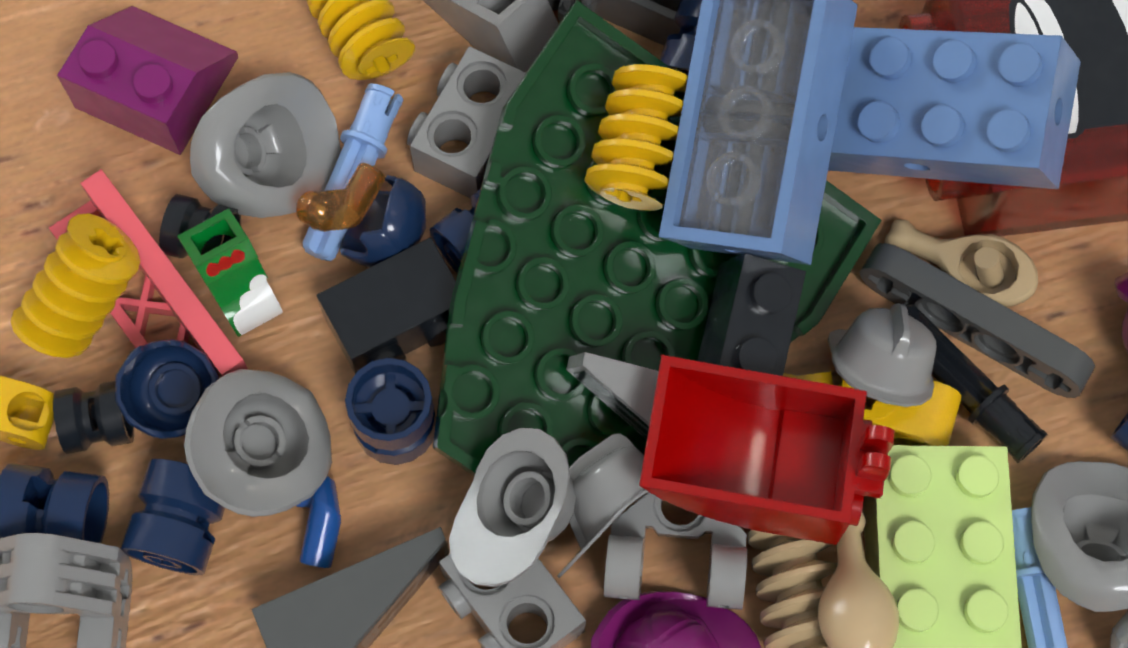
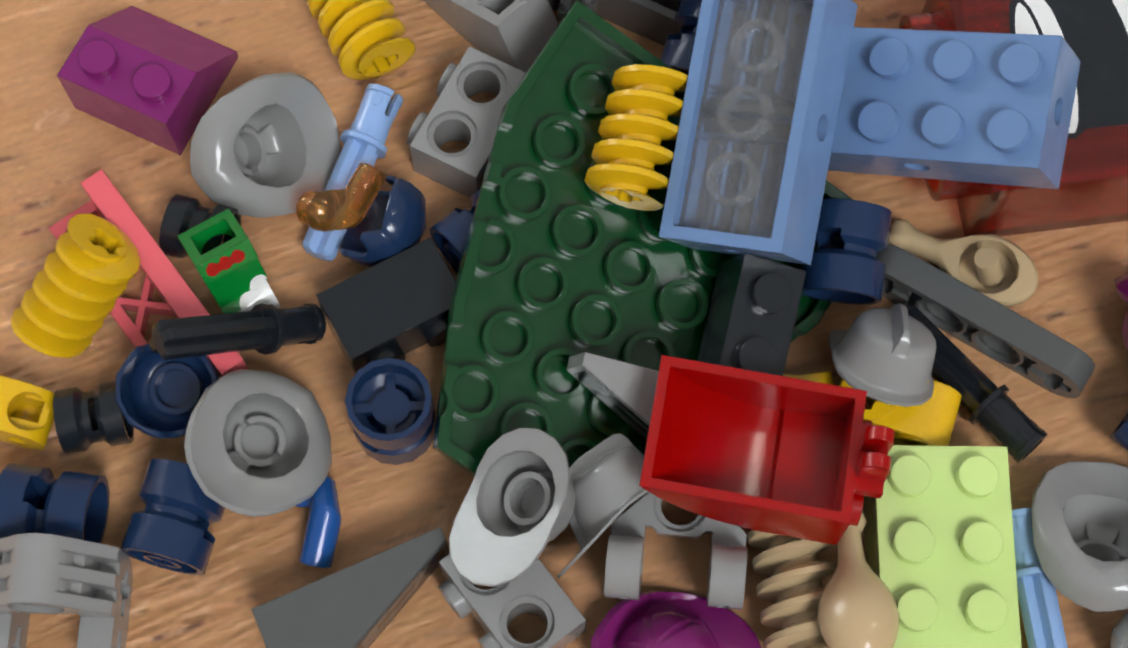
(260, 329): none -> black axle
(846, 252): none -> dark blue wheel

